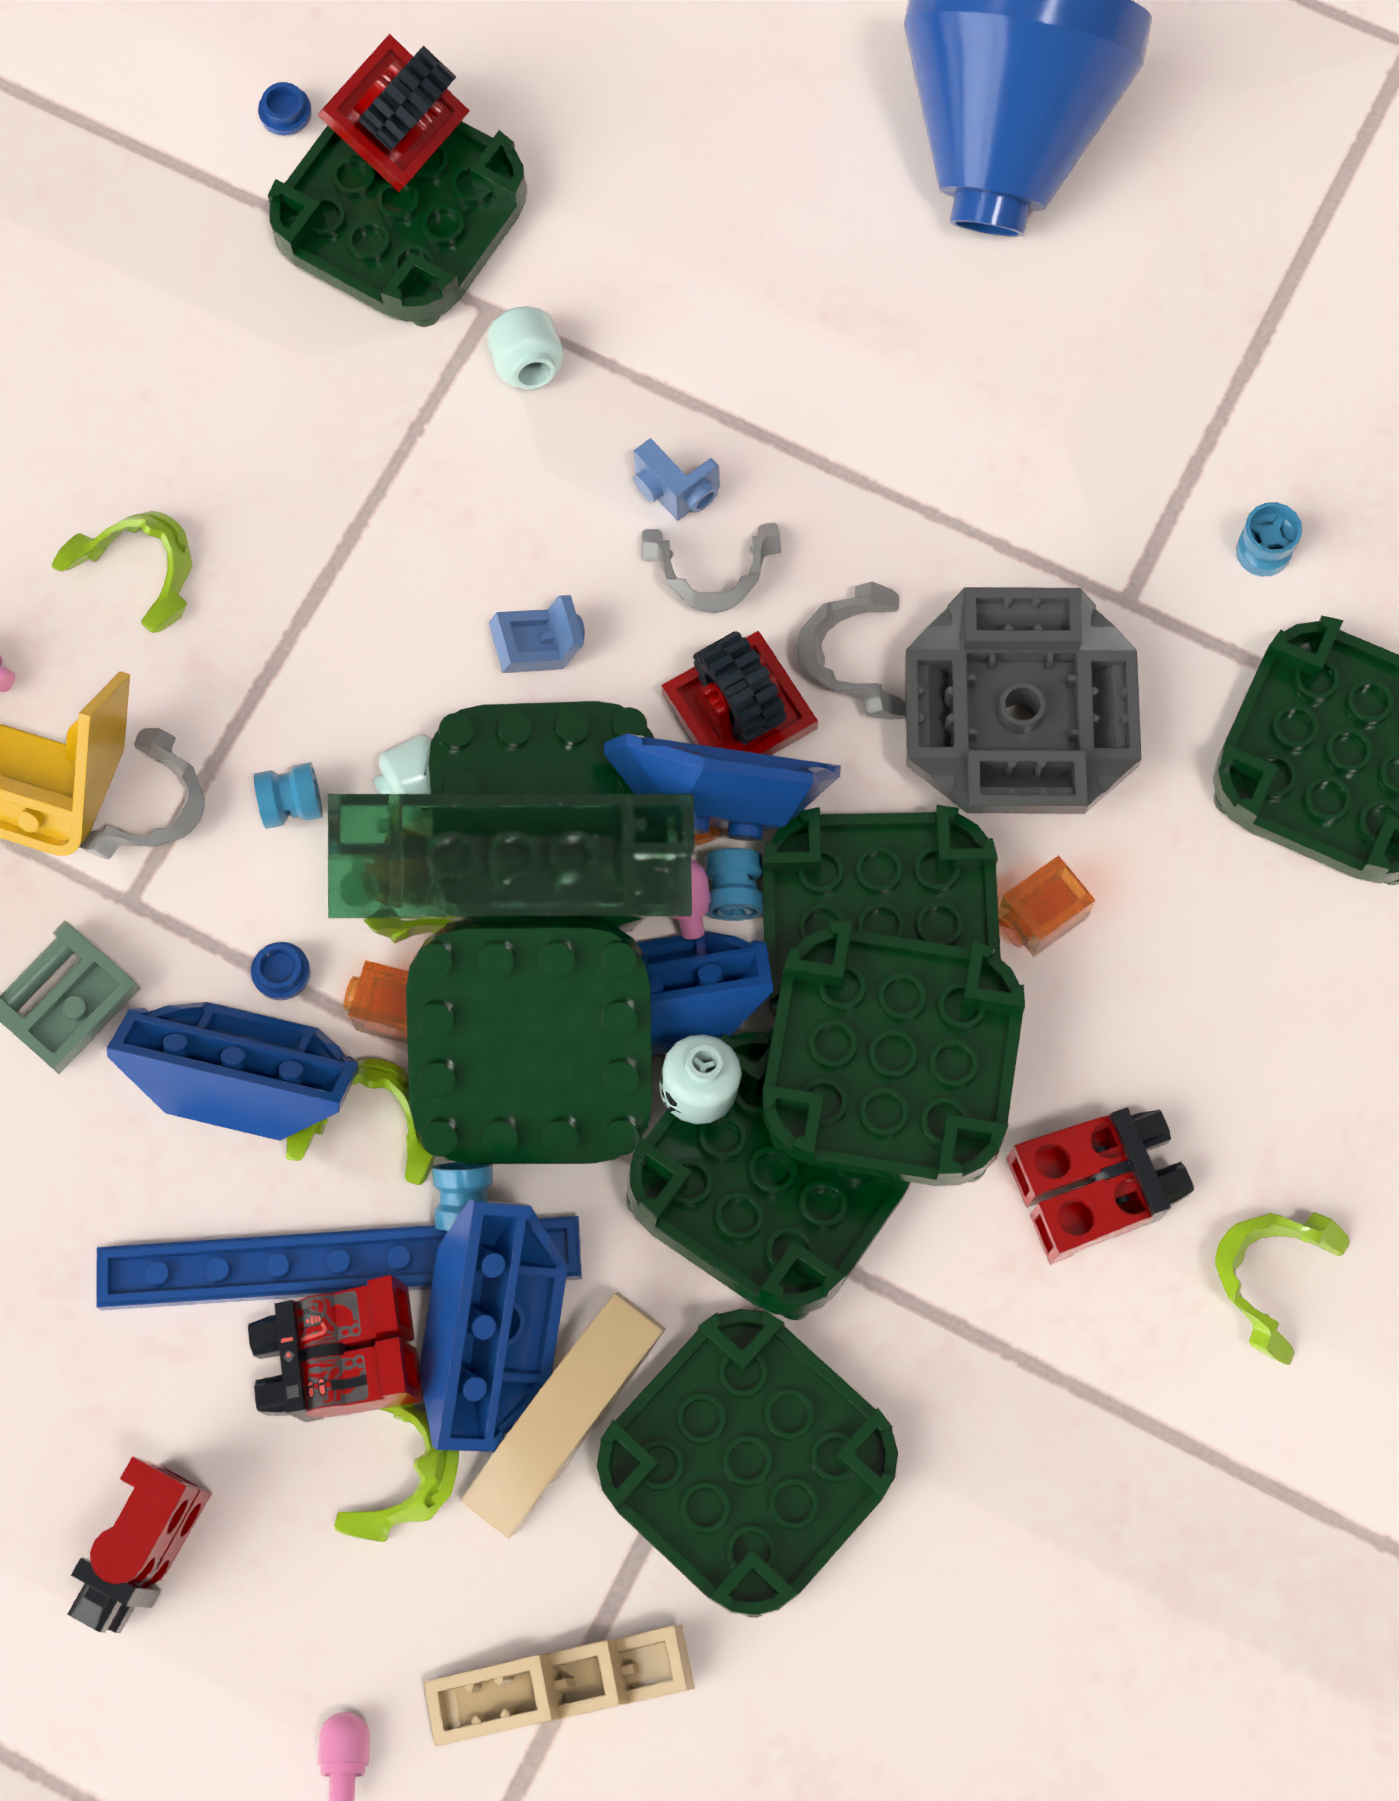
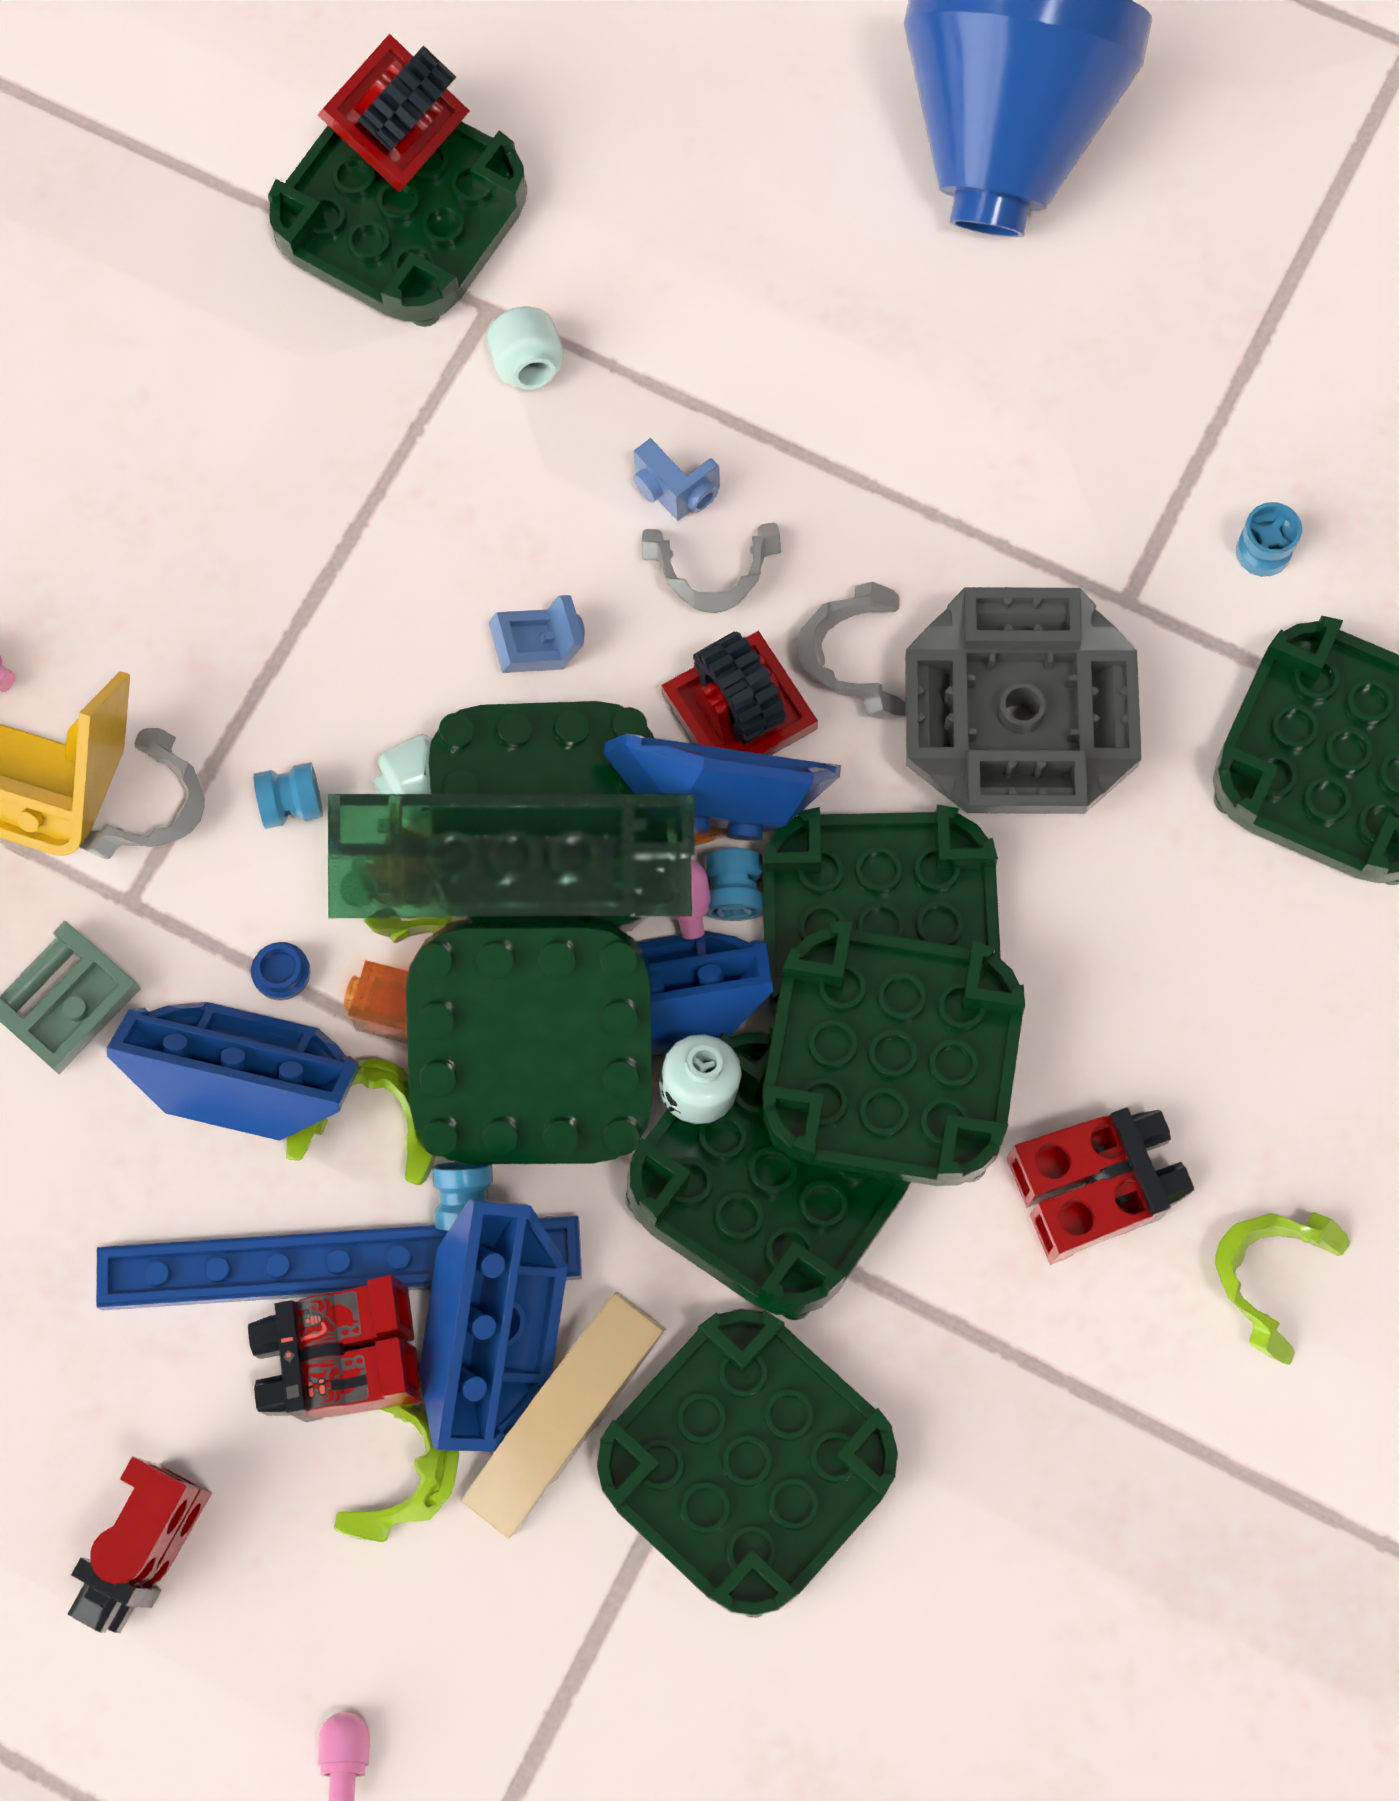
(169, 605): lime helmet -> none
(284, 109): blue plate -> none
(558, 1685): tan slope -> none
(1044, 907): clear orange brick -> none

